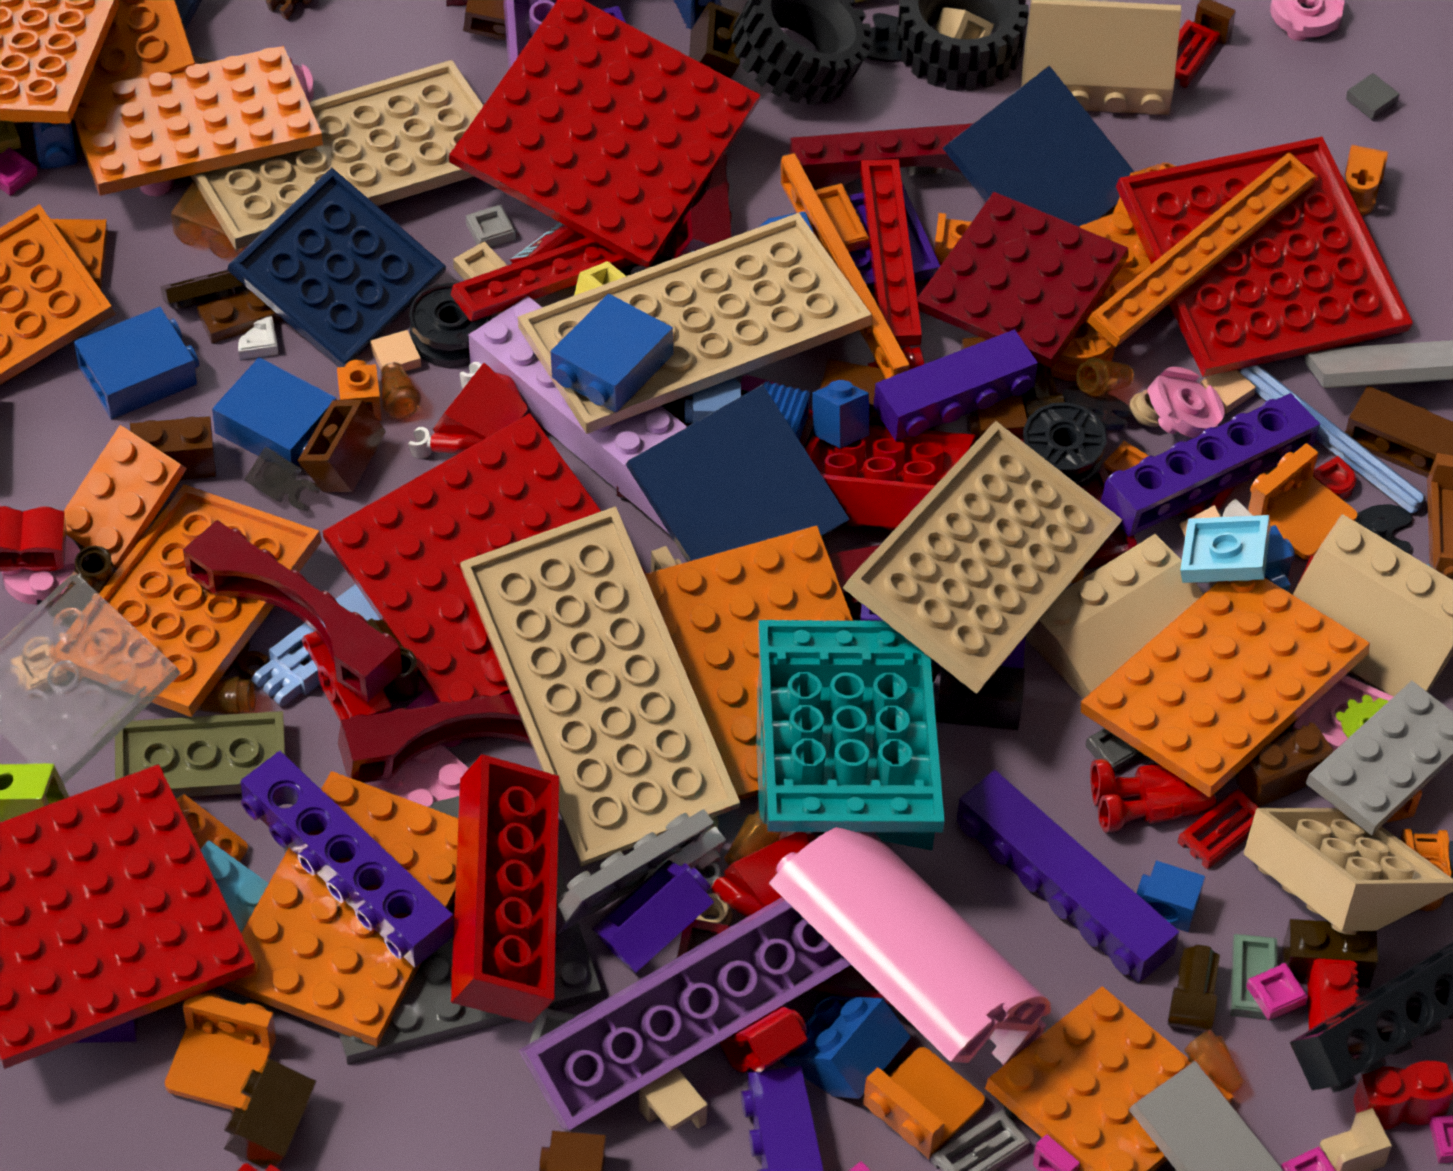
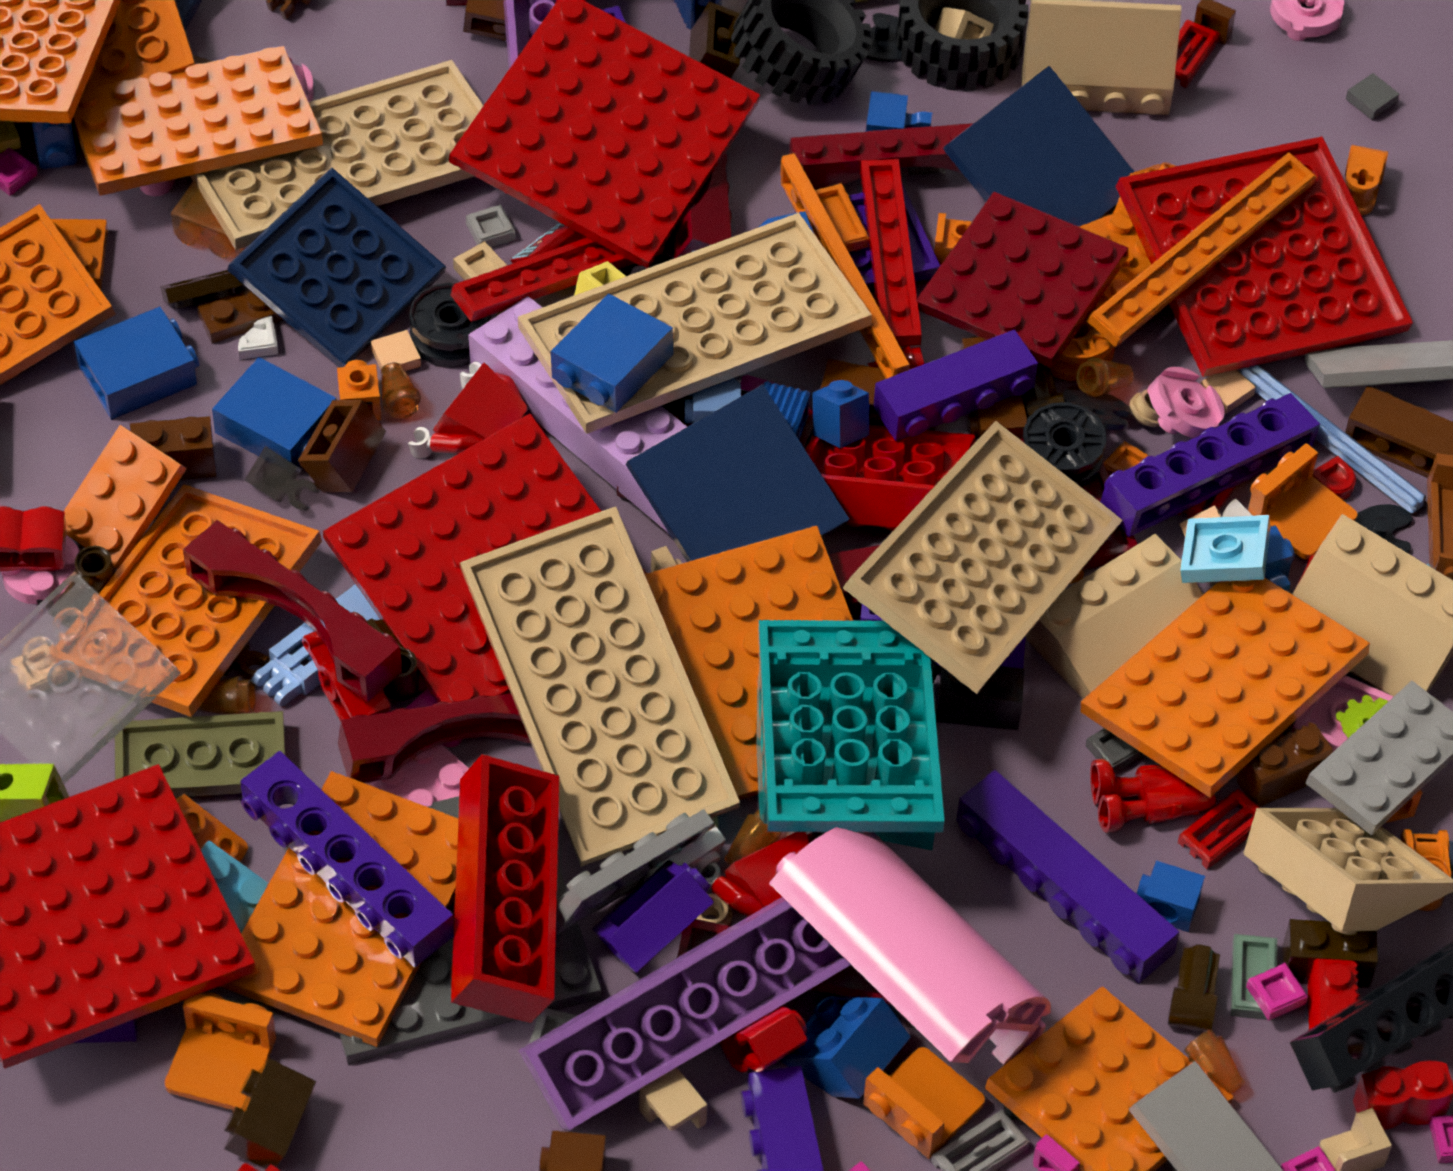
(889, 112): none -> blue brick

